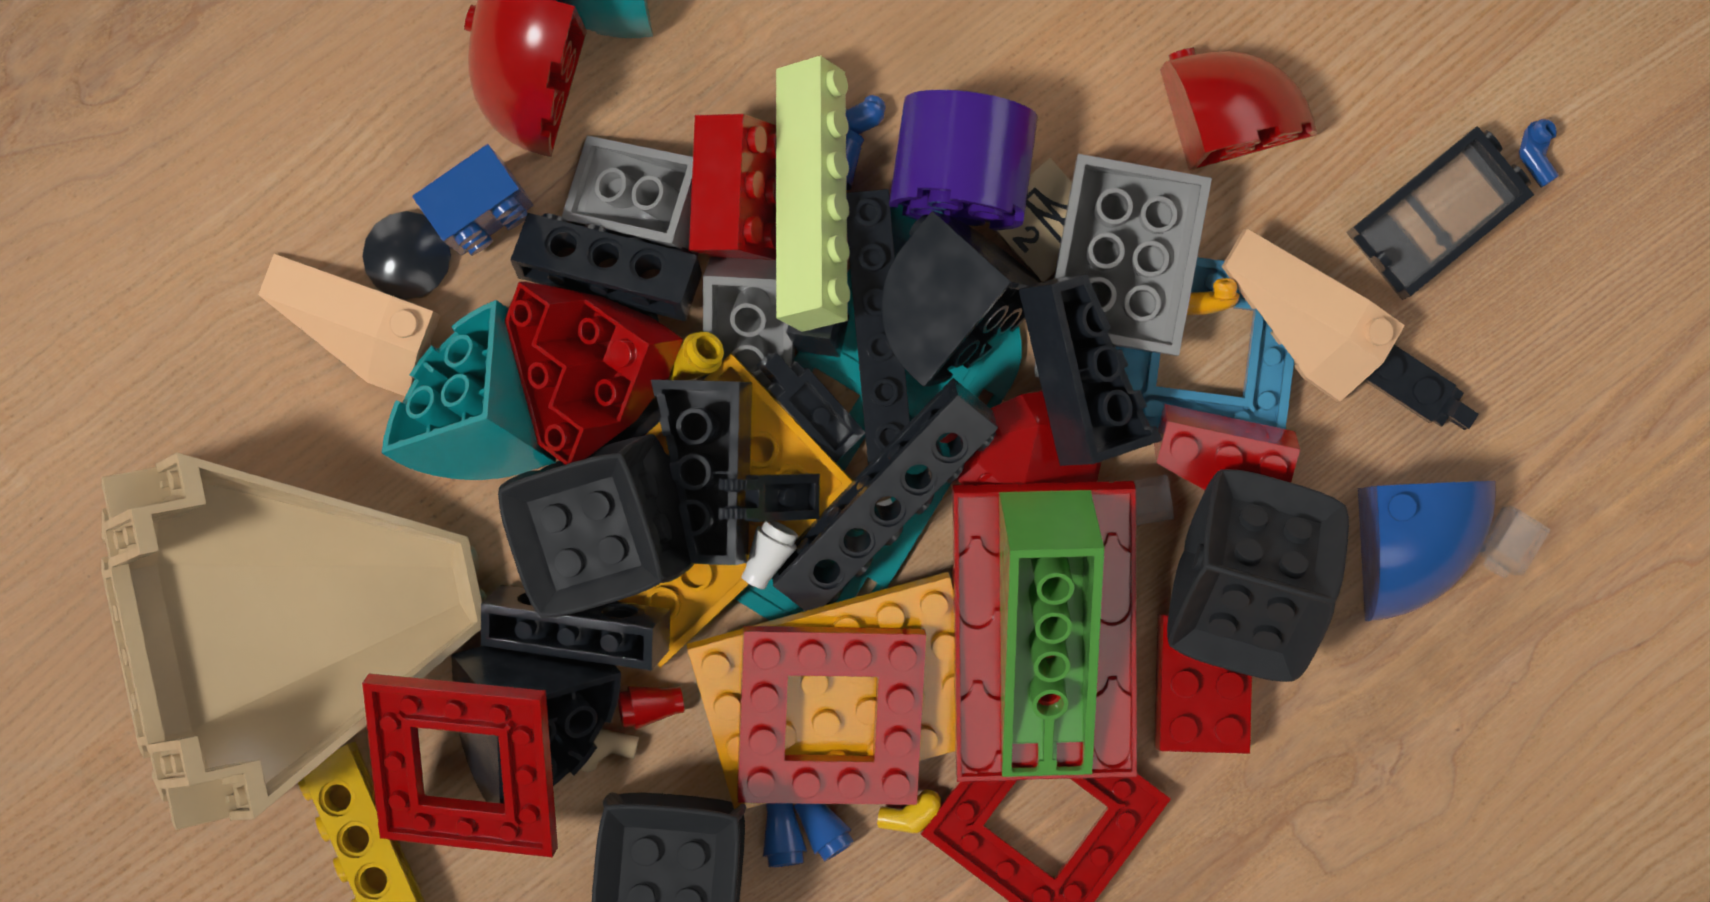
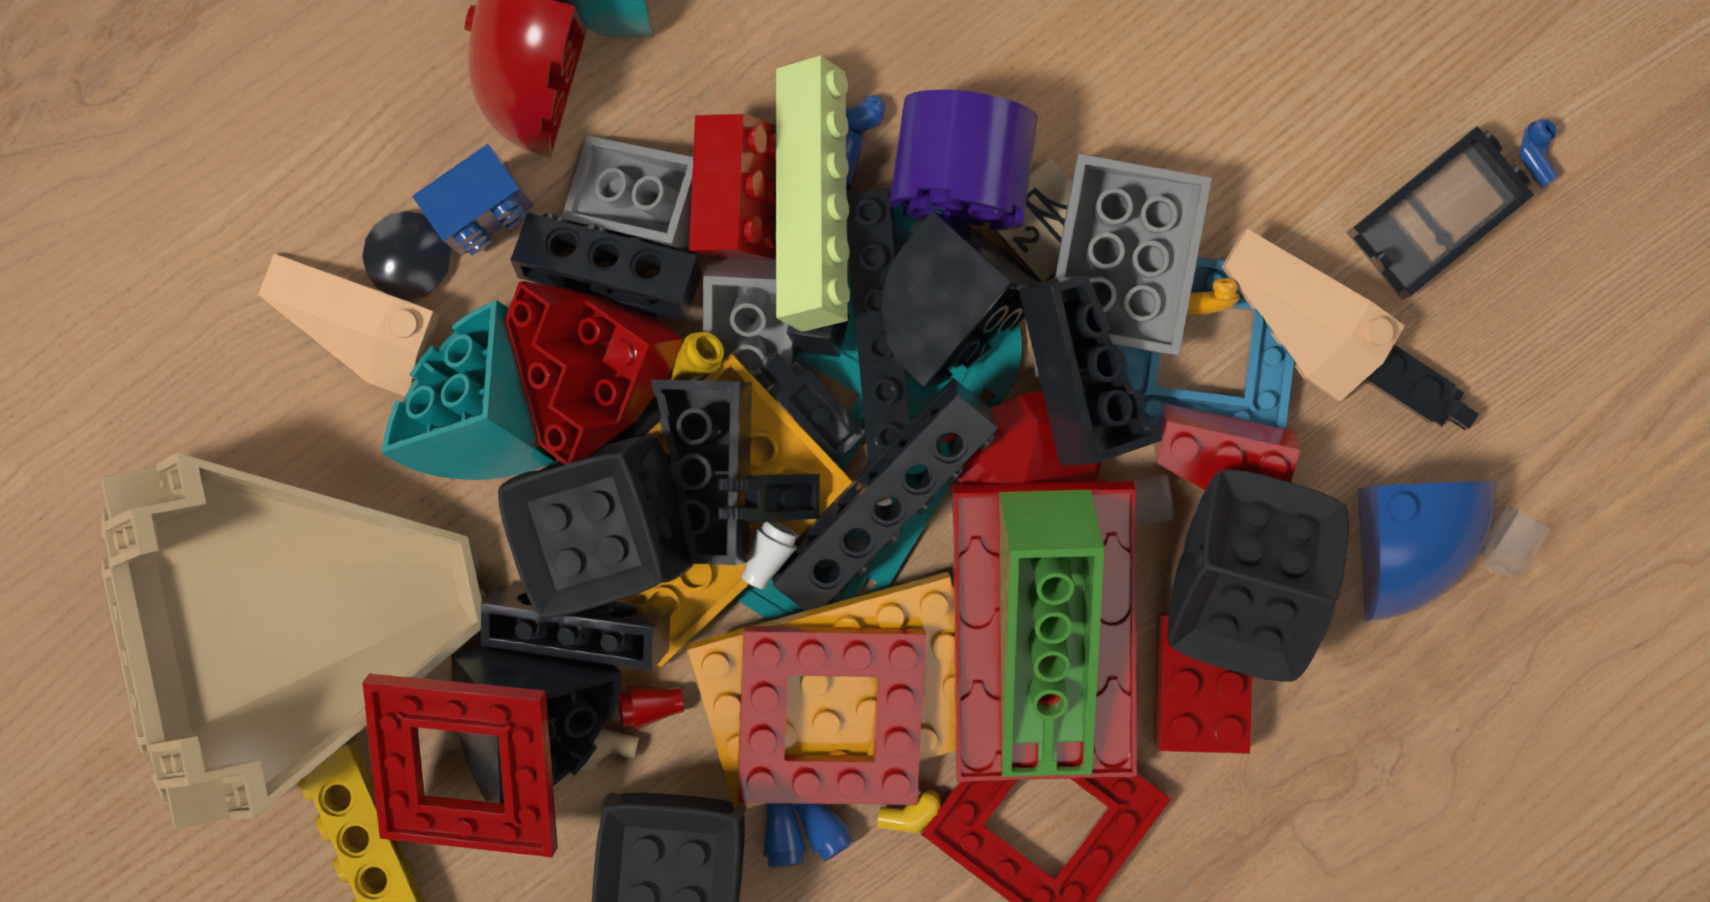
(1232, 105): red brick -> none

